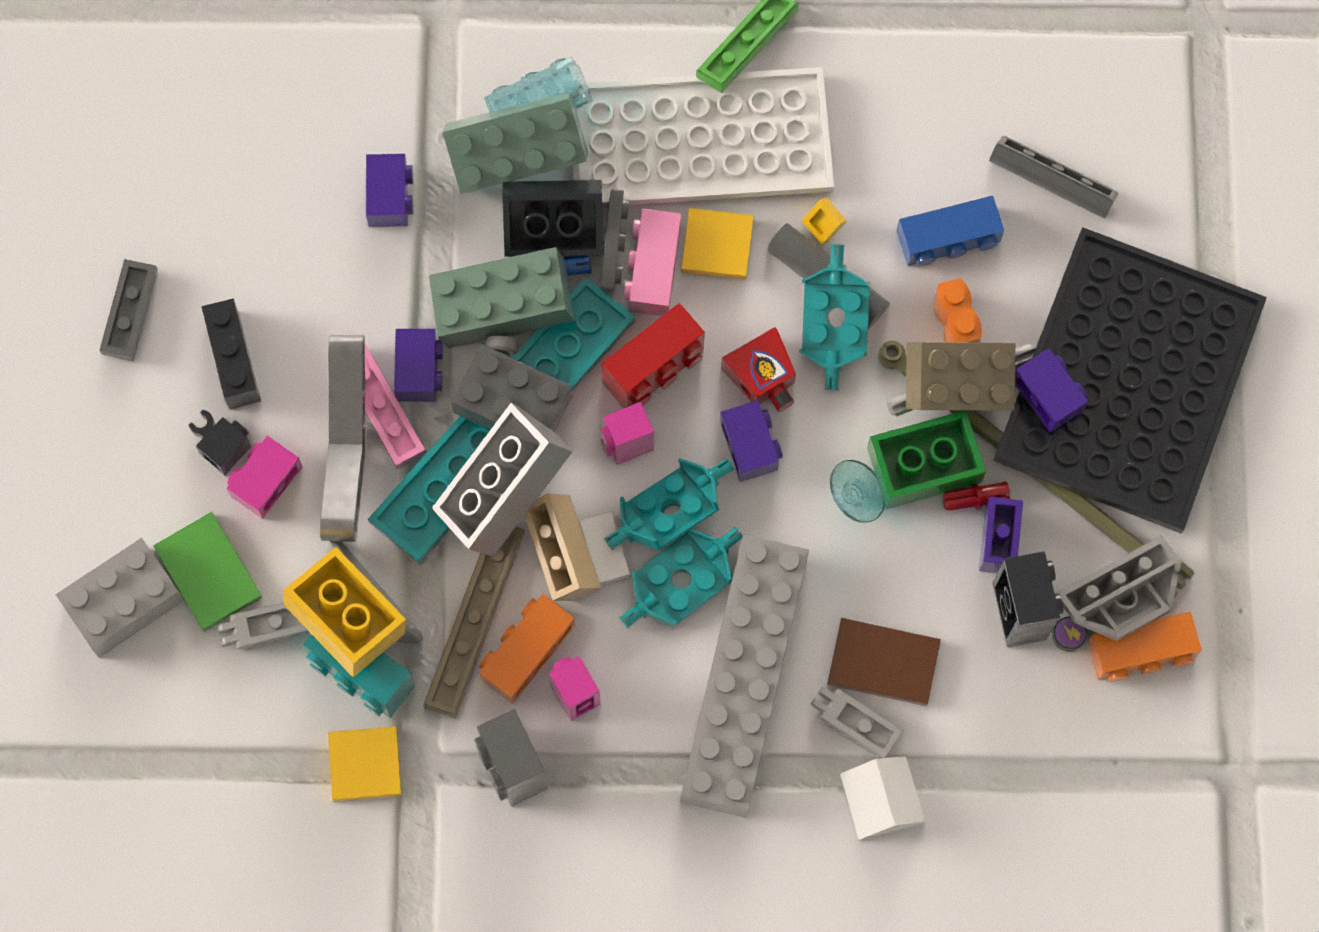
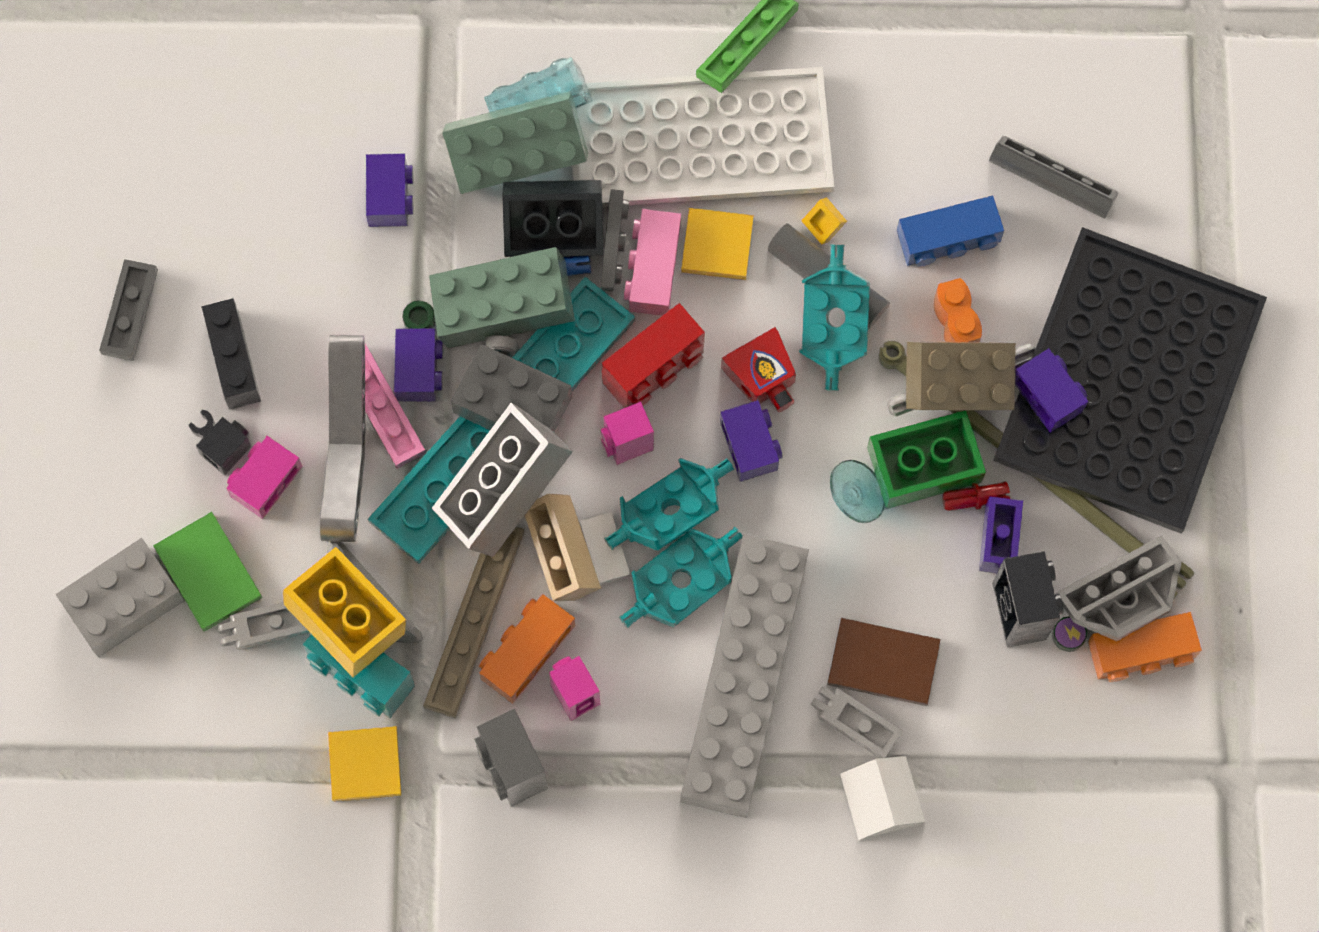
(418, 315): none -> dark green tile

